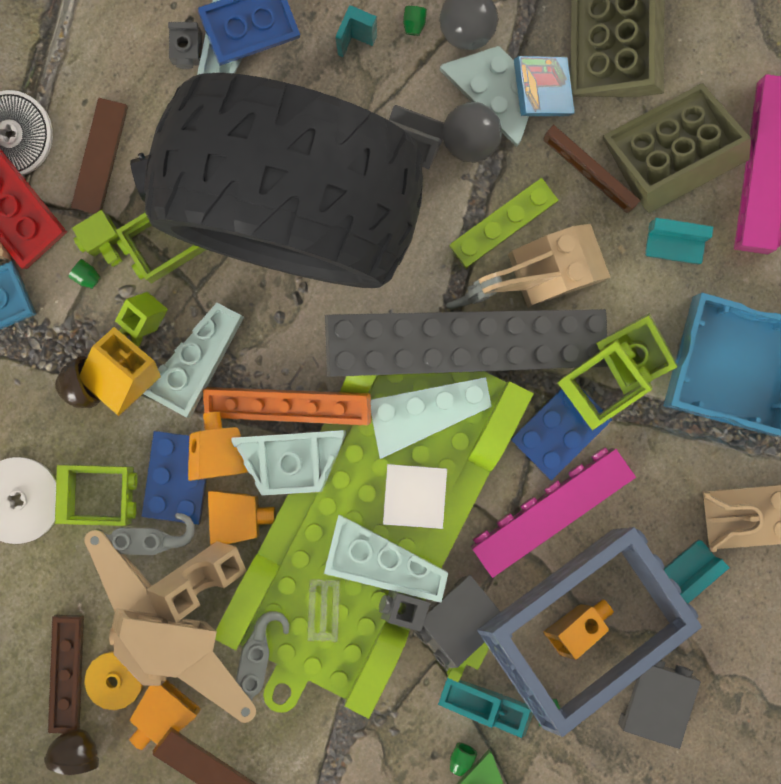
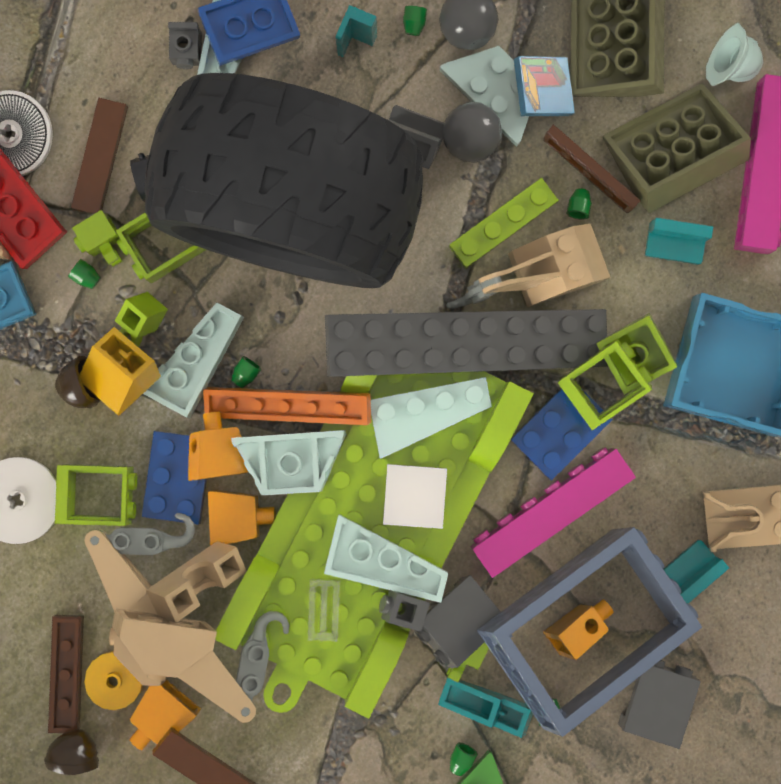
(245, 372): none -> green hose
(579, 204): none -> green hose
(734, 57): none -> light aqua piece

